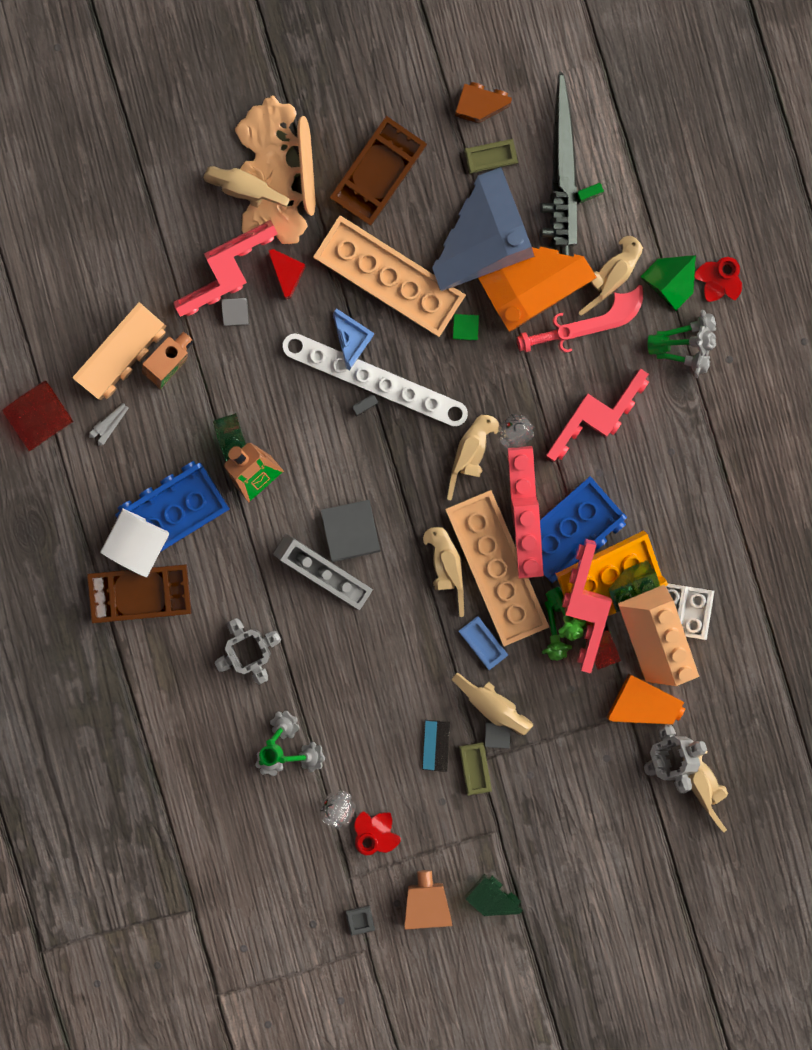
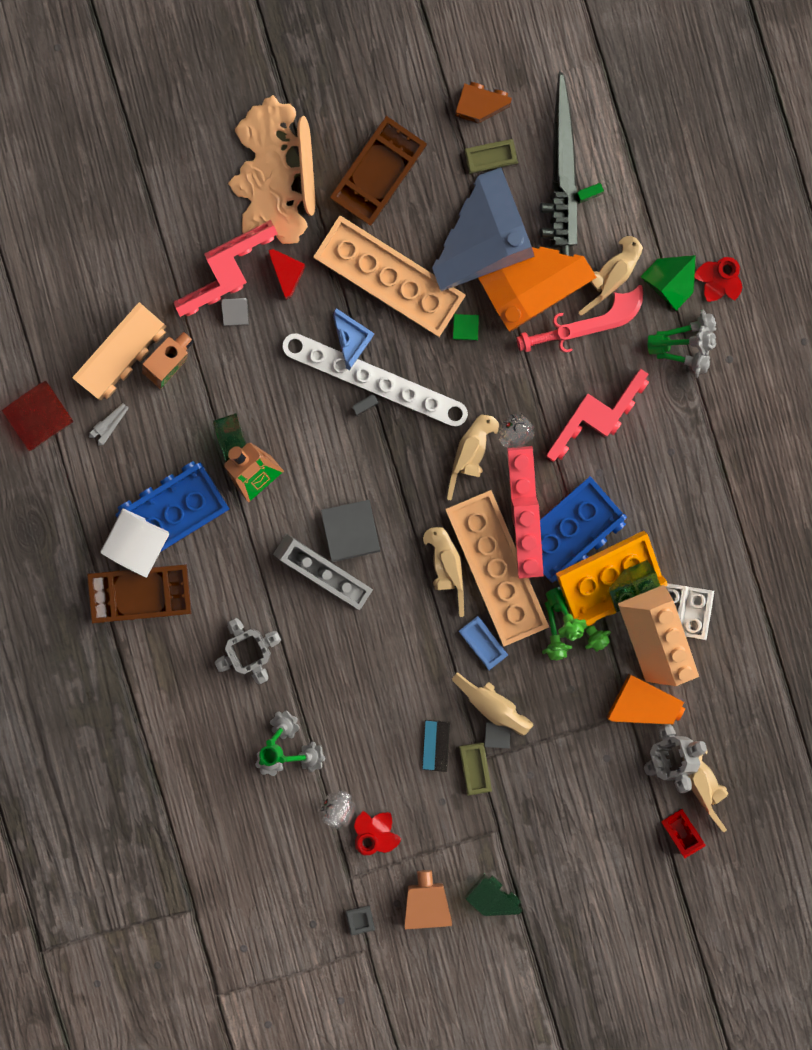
(244, 186): tan animal -> none
(586, 605): coral bracket -> none
(607, 652): clear red bracket -> none
(683, 833): none -> red slope

